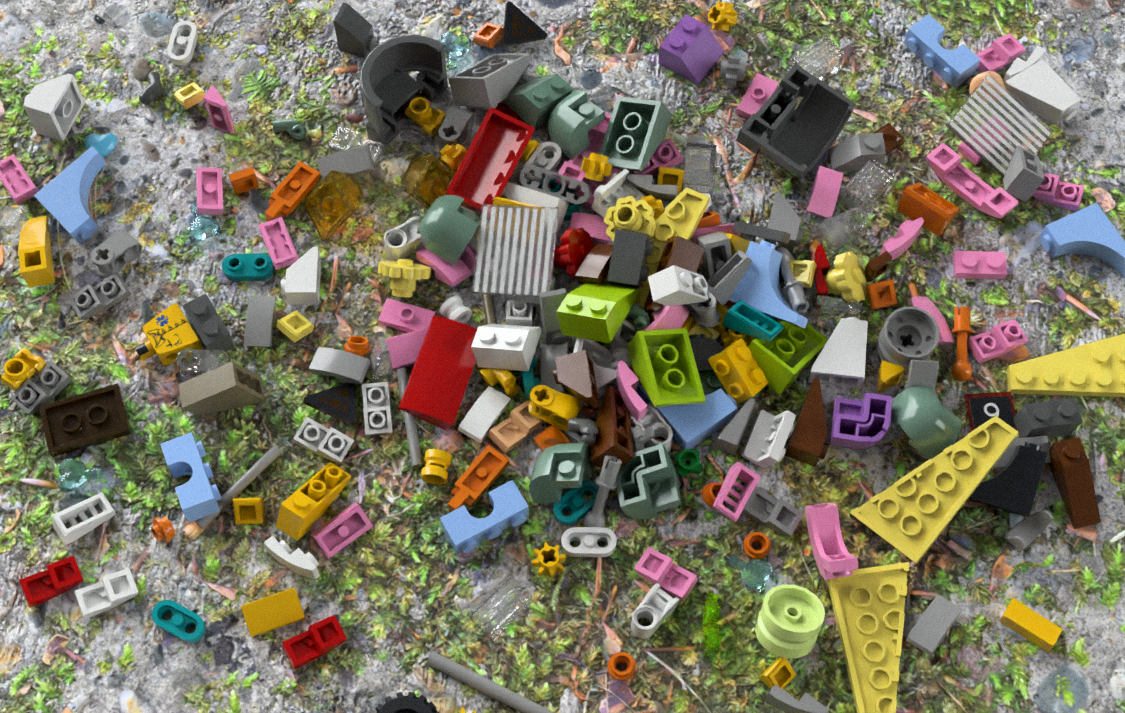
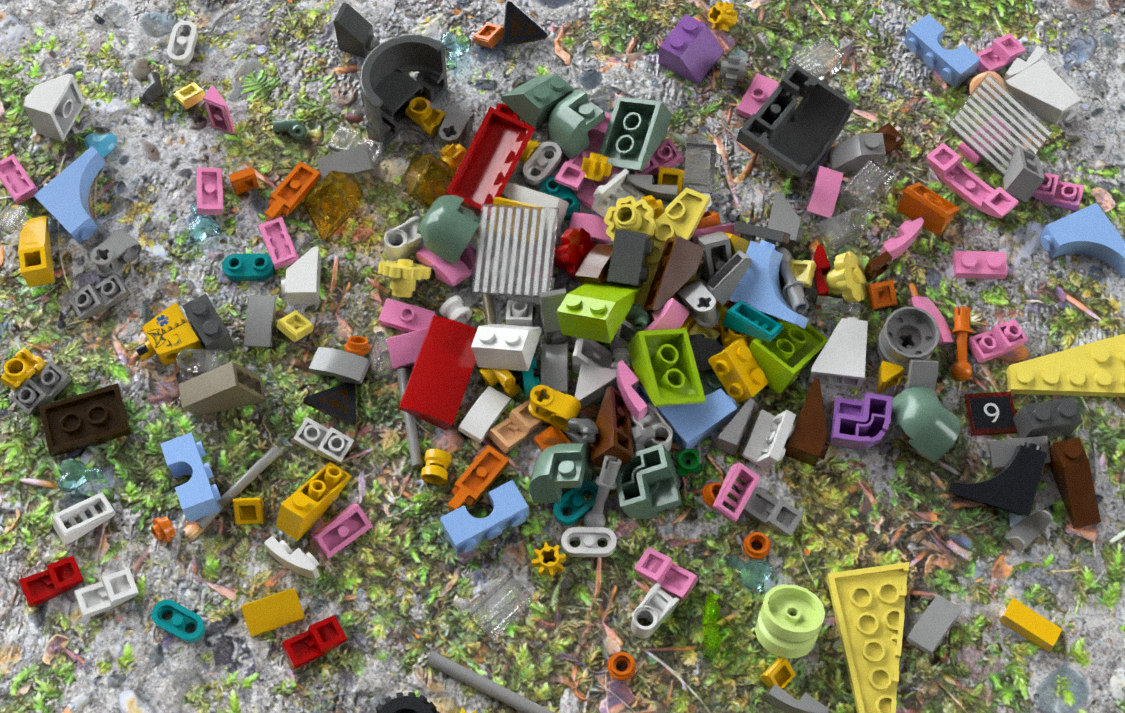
(377, 408): white slope -> none
(488, 80): light grey slope -> none
(570, 197): light grey beam -> none
(577, 377): slope -> none
(678, 287): white slope -> none
(827, 541): bright pink arch -> none
(927, 499): light yellow wing -> none

